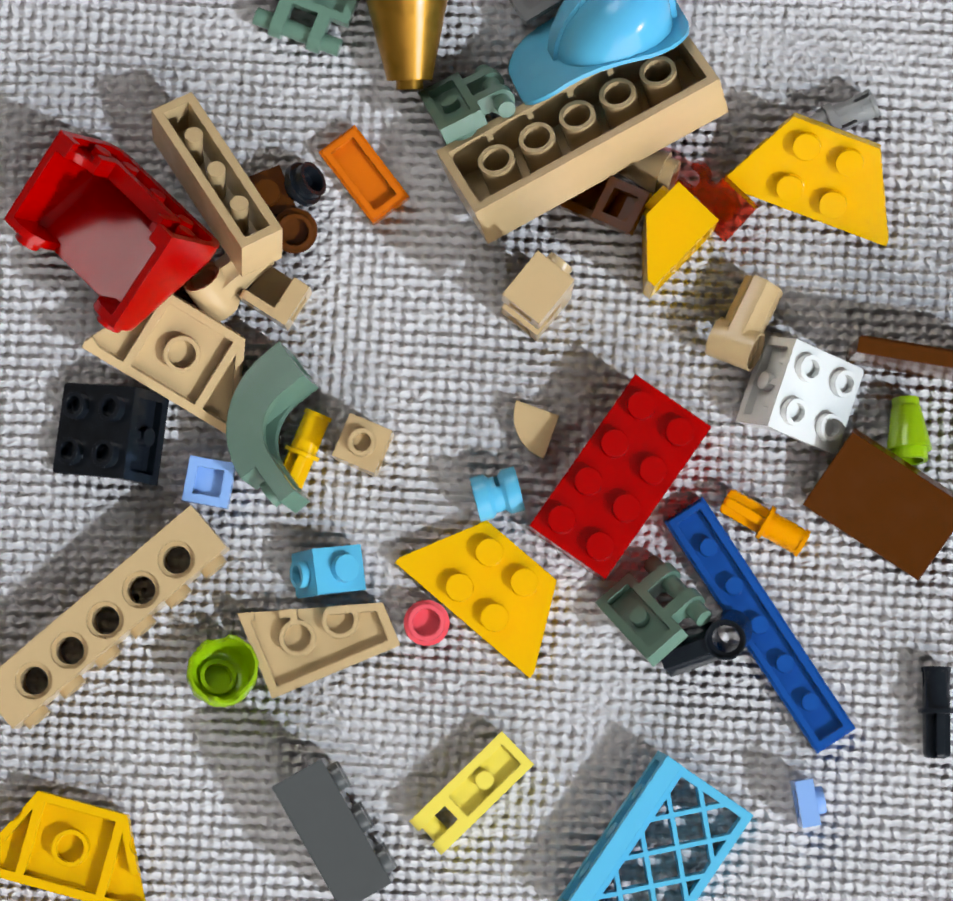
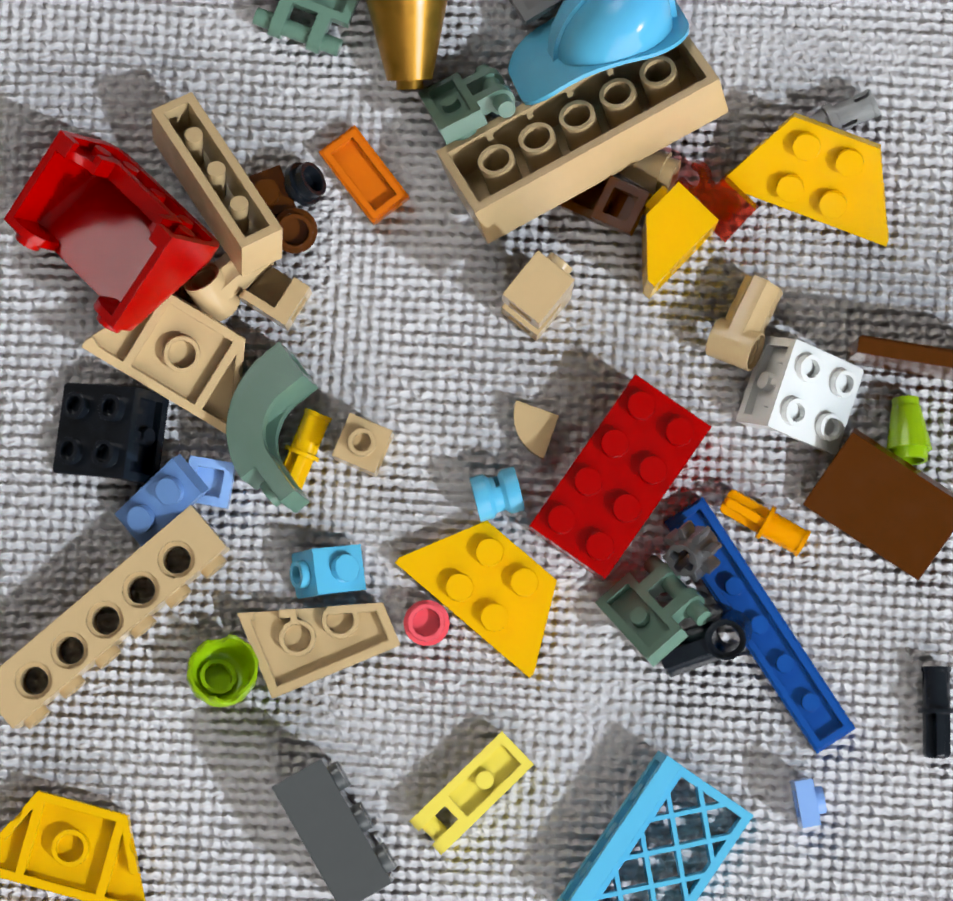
(161, 499): none -> medium blue plate
(692, 551): none -> flat silver gear

